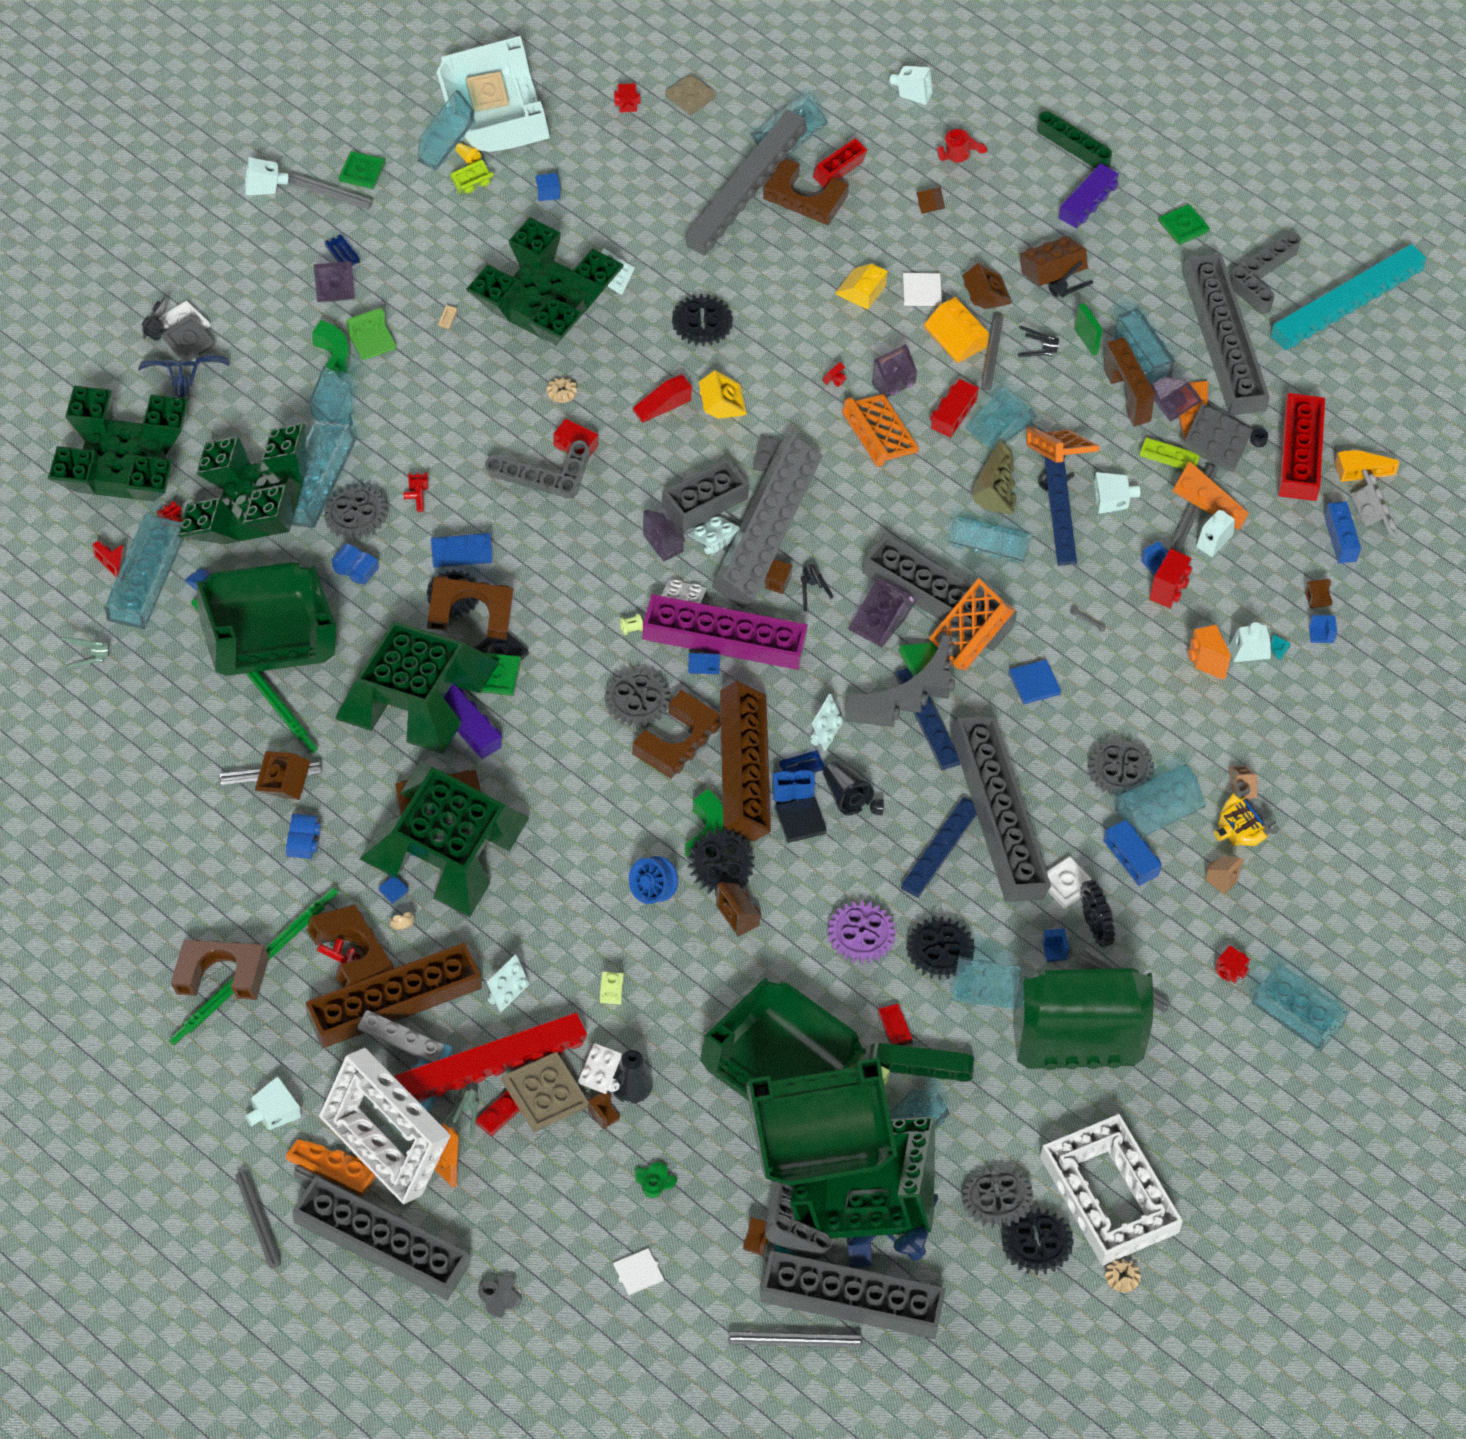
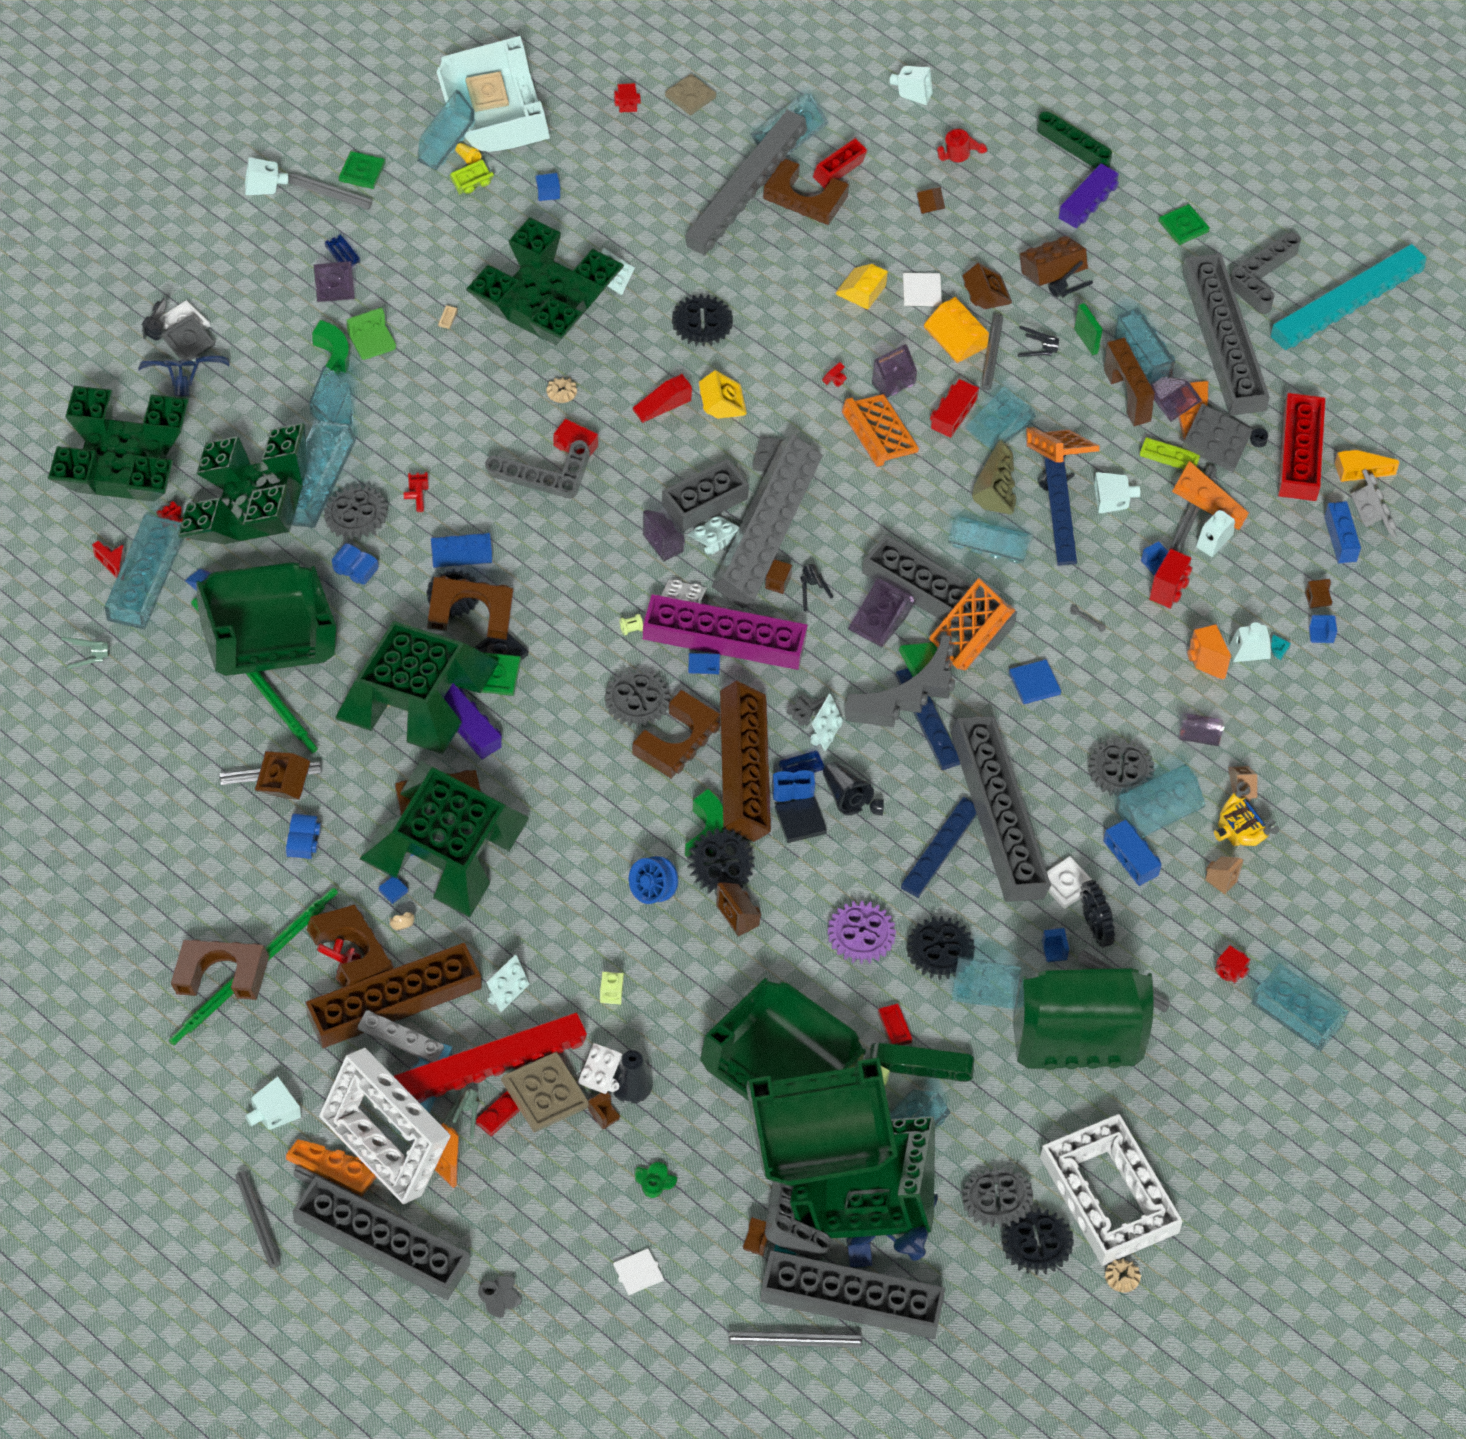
(803, 709): none -> dark grey arm
(1201, 729): none -> clear purple slope

